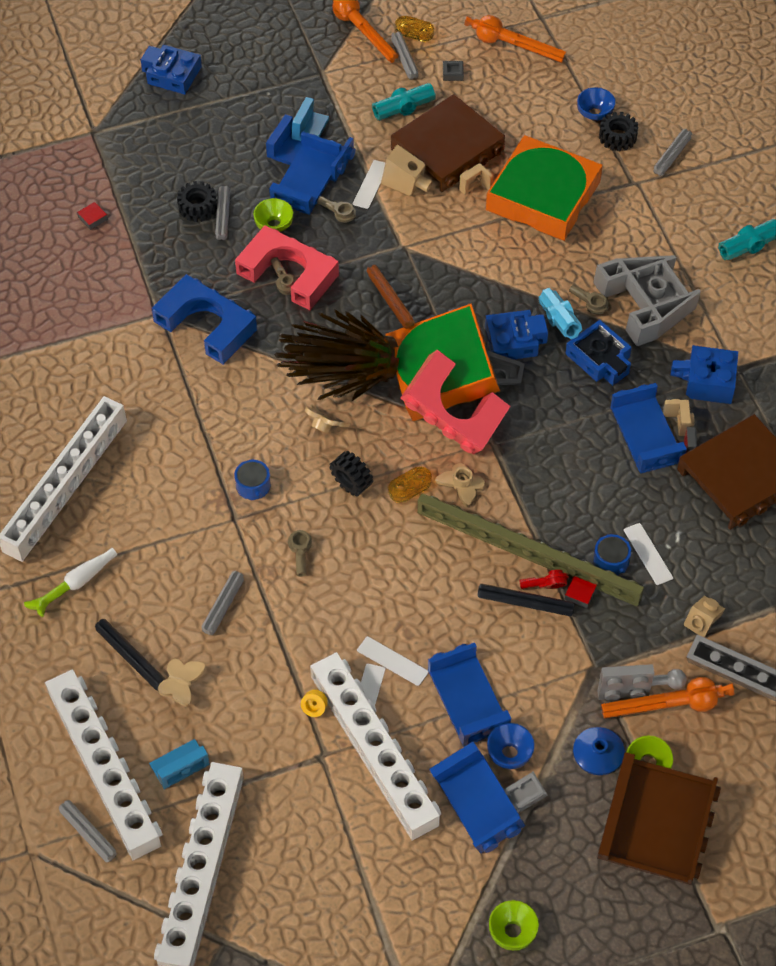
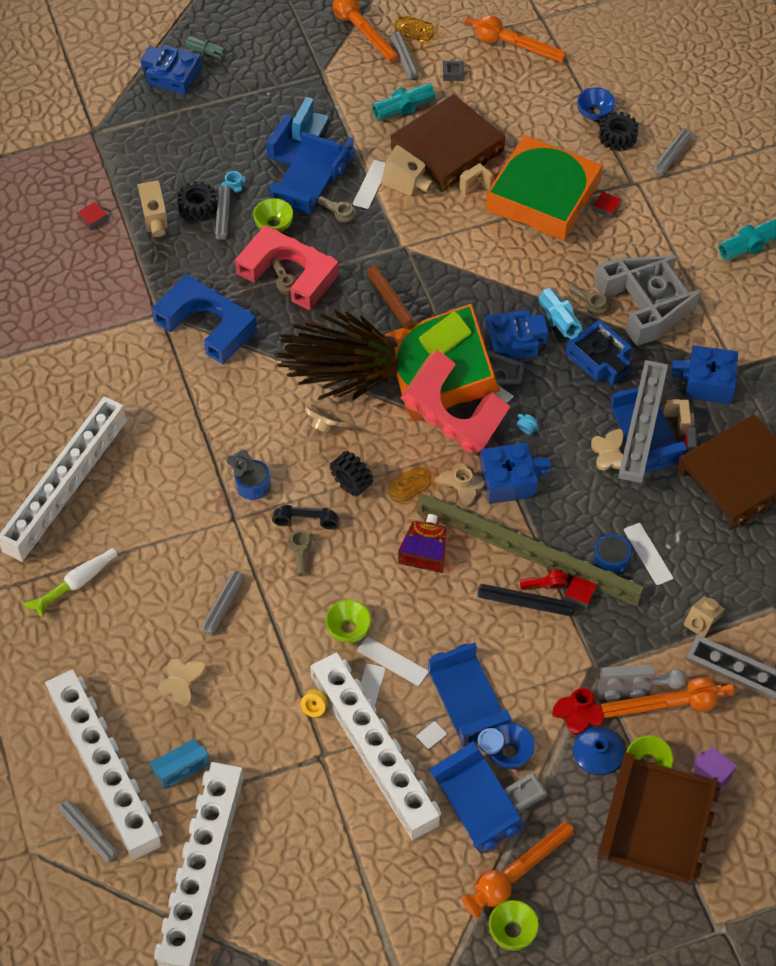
(129, 653): black axle -> none
(153, 212): none -> tan torso
(205, 47): none -> sand green axle
(234, 181): none -> medium azure plate
(243, 456): none -> dark grey plate
(283, 515): none -> black bar
(348, 612): none -> lime piece
(424, 545): none -> torso
(431, 735): none -> white sticker
(445, 334): none -> lime slope
(490, 741): none -> light blue piece
(496, 886): none -> orange piece
(504, 395): none -> white sticker
(511, 472): none -> blue hinge
(527, 424): none -> medium azure plate
(578, 714): none -> red plate
(607, 204): none -> red tile
(608, 450): none -> tan animal
(643, 421): none -> light grey plate
(713, 765): none -> medium lavender brick

